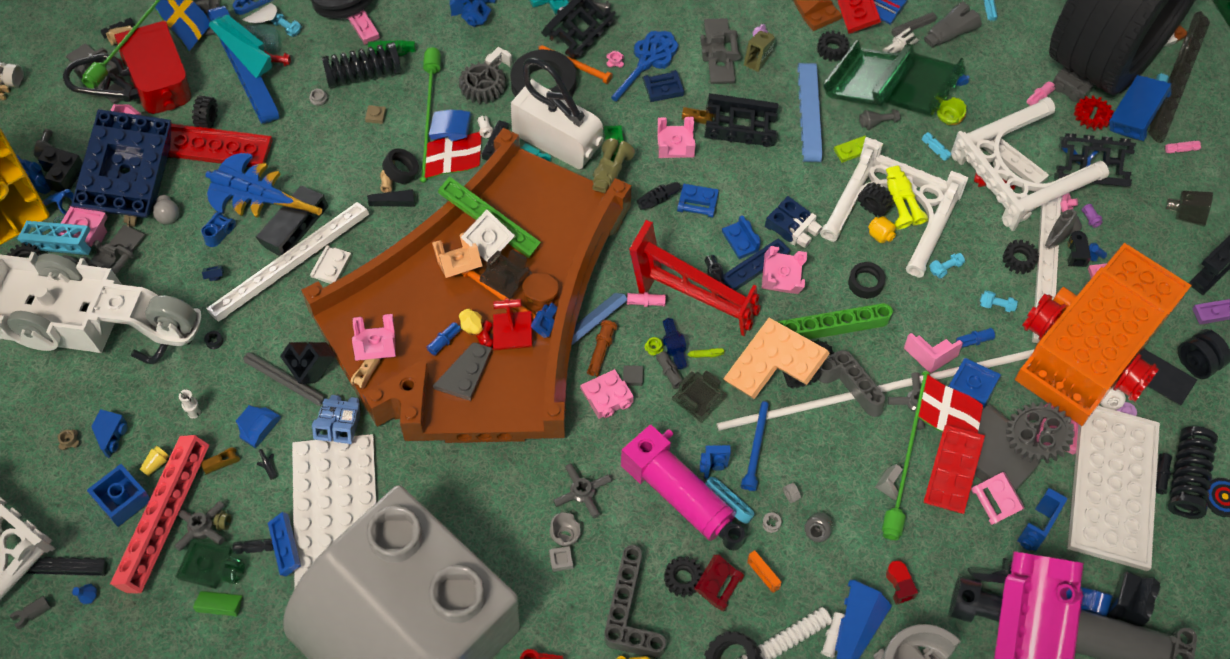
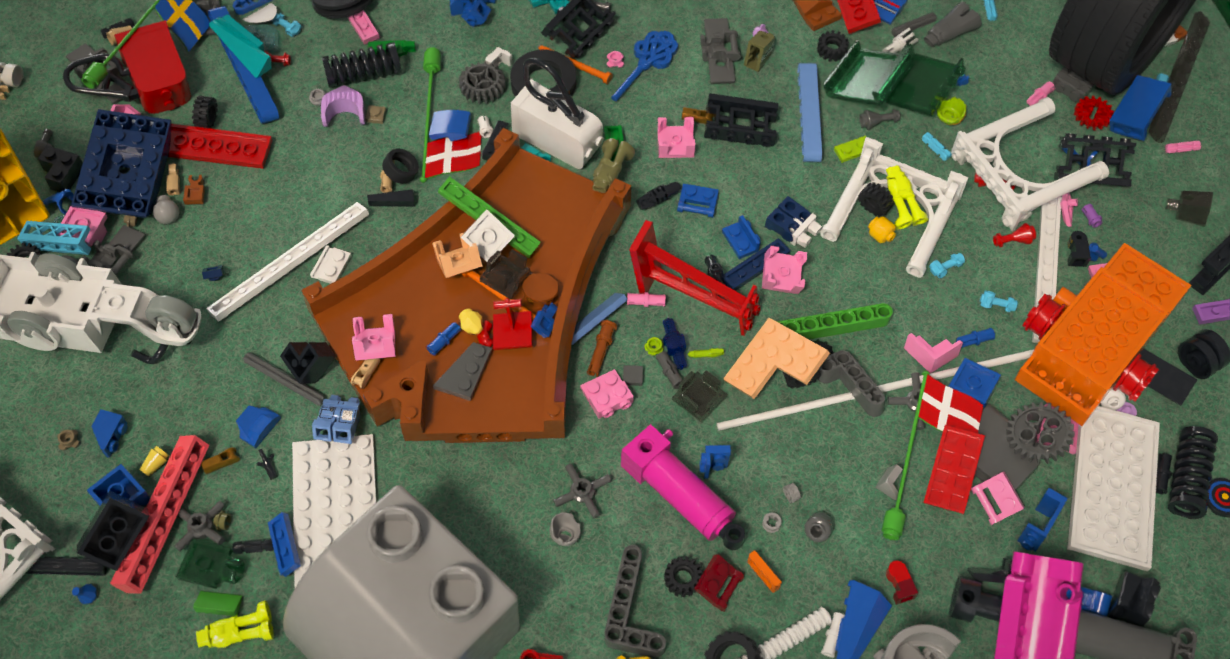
(30, 612): dark grey bar -> none
(36, 176): blue plate -> none
(112, 530): none -> black brick
(173, 180): none -> tan bar
(189, 404): white pin -> none
(195, 191): none -> dark orange plate
(211, 345): black bush -> none
(217, 229): blue piece -> none
(227, 631): none -> neon yellow piece
(231, 181): blue animal -> none
(290, 223): black brick -> none
(342, 100): none -> lavender animal
(561, 558): light grey plate -> none
(663, 89): dark blue plate -> none
(743, 511): medium azure beam -> none
(749, 481): blue piece -> none
(865, 292): black tyre -> none
(1019, 163): white plate -> none
(1024, 234): none -> red piece
(1024, 248): black tyre -> none
(1064, 226): dark grey piece -> none

